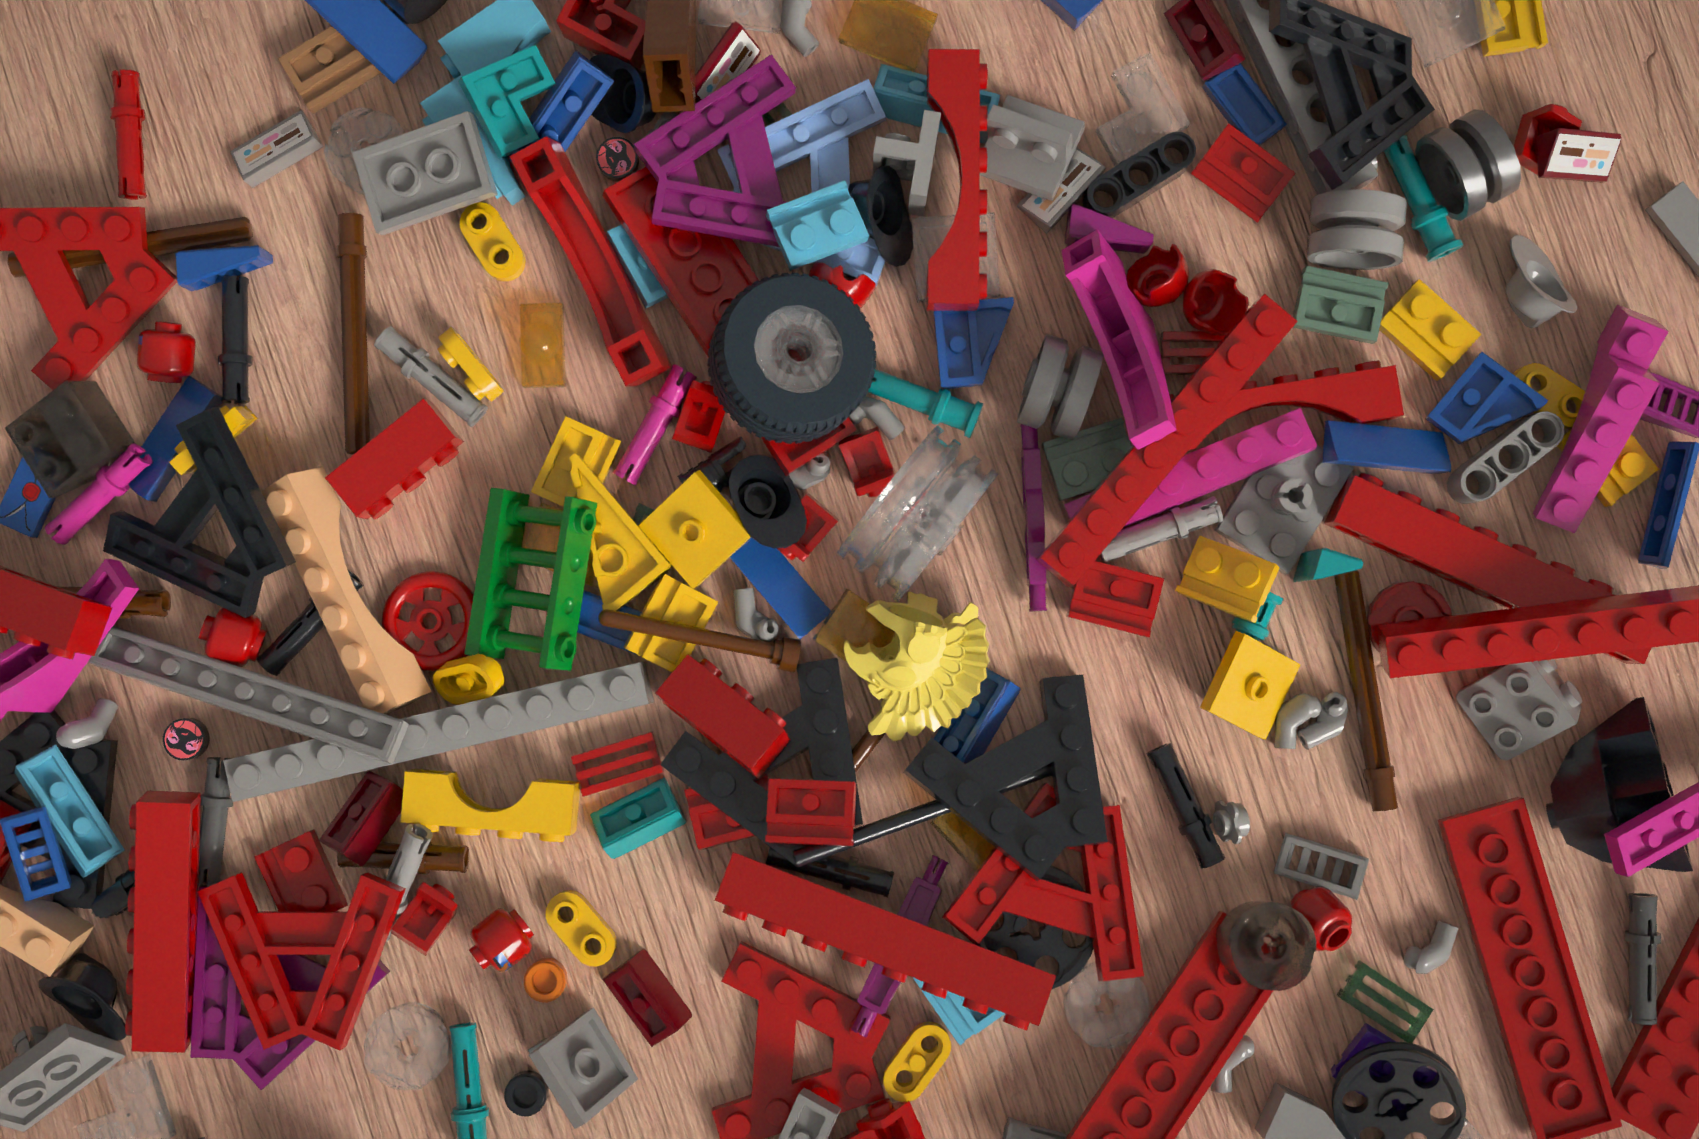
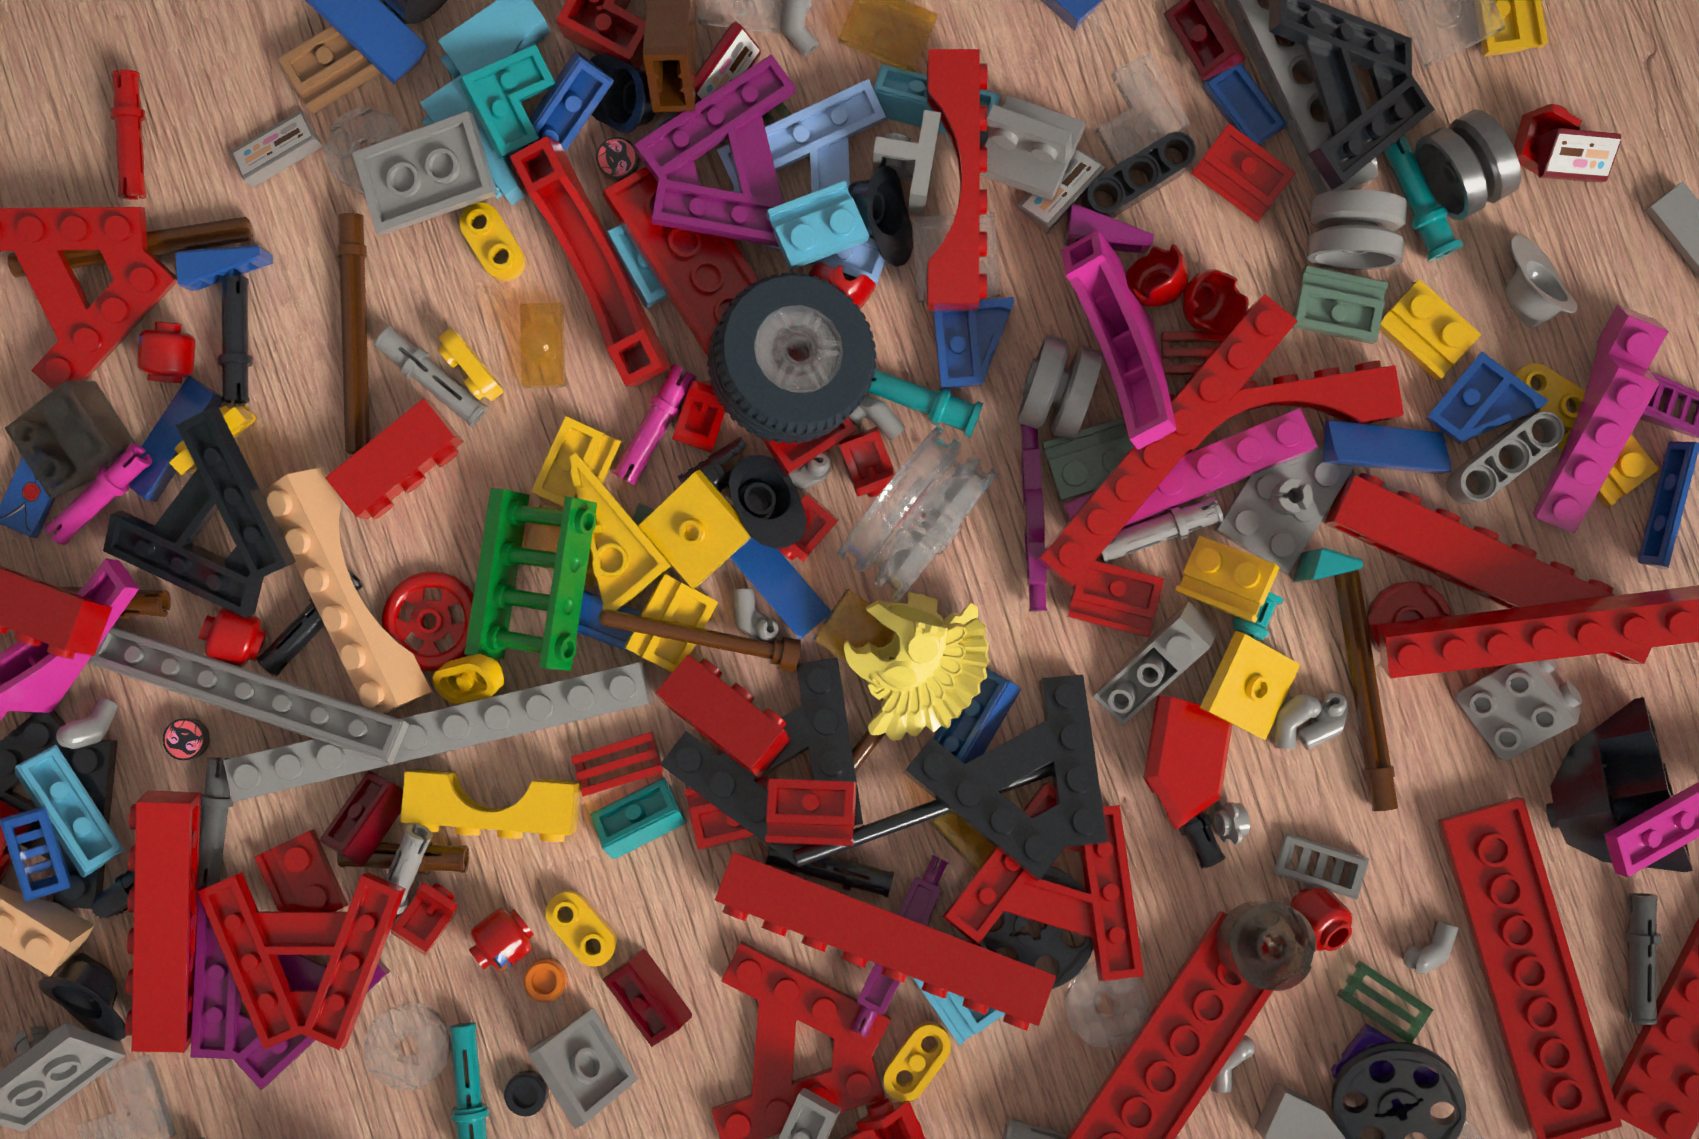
(1157, 663): none -> light grey slope
(1186, 758): none -> red tile

